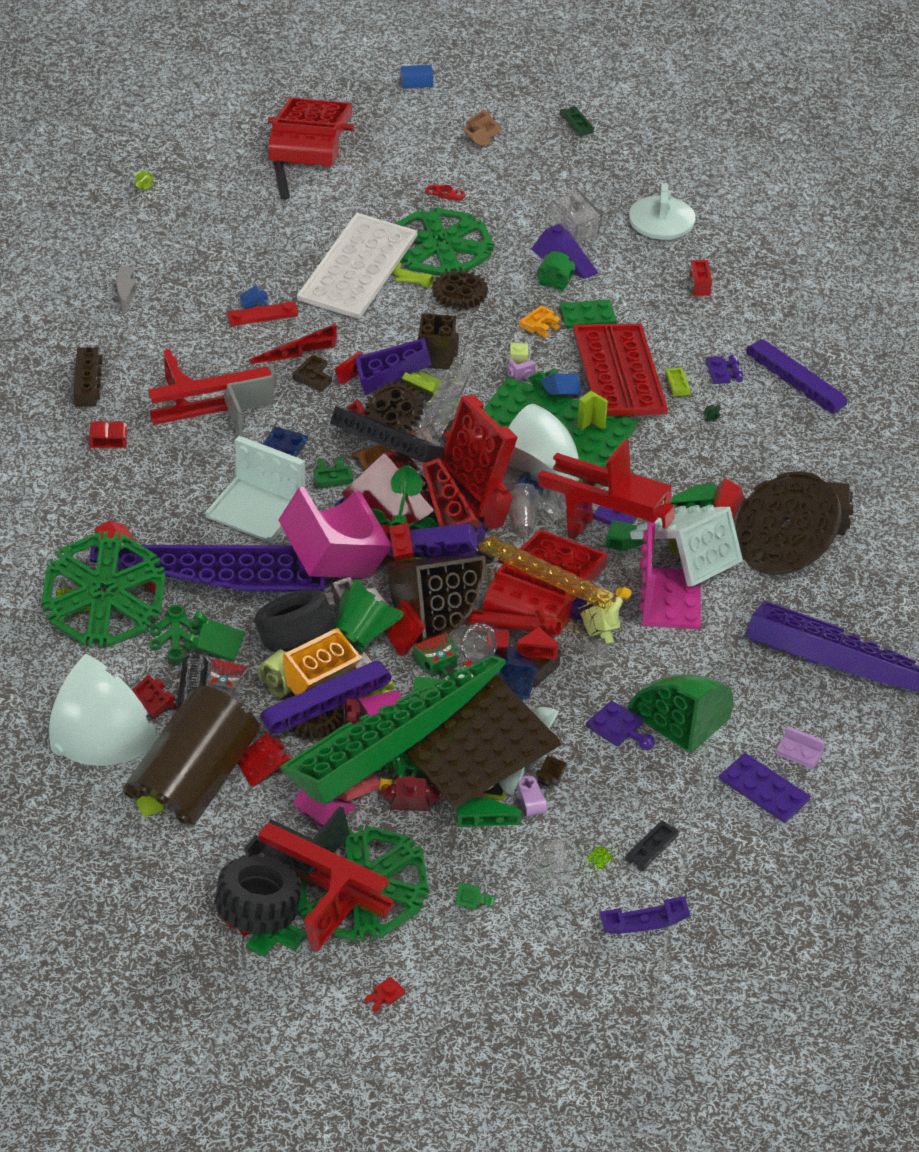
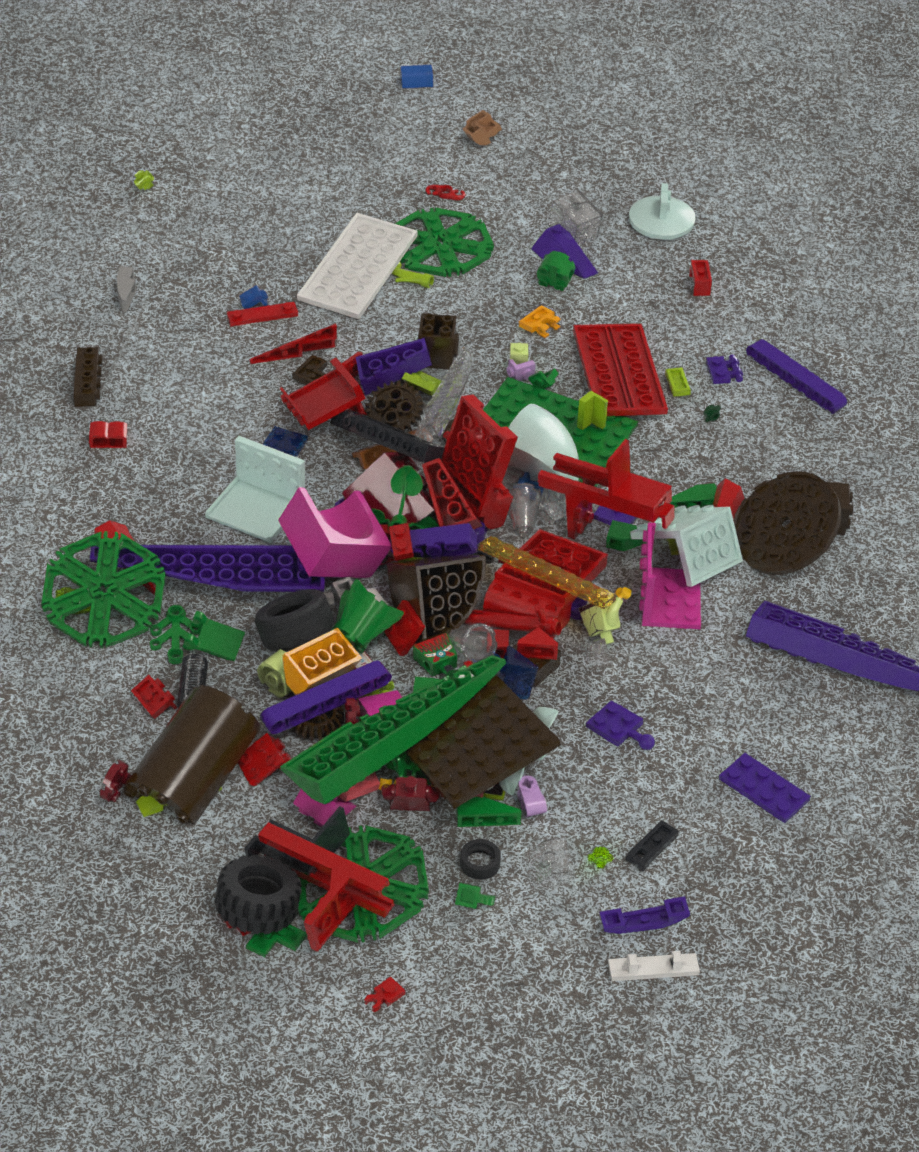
(98, 718): light aqua brick -> none
(114, 780): none -> dark red plate
(228, 677): torso -> none
(243, 391): red piece -> none
(281, 180): black axle -> none
(309, 131): red piece -> none
(324, 397): none -> red panel
(332, 476): green plate -> none
(460, 289): dark brown gear -> none
(475, 871): none -> black tyre
(551, 771): dark brown bracket -> none
(562, 384): blue brick -> none
(577, 121): dark green plate -> none
(587, 313): green plate -> none
(653, 966): none -> white hinge
(684, 708): green brick -> none
(800, 747): lavender bracket -> none

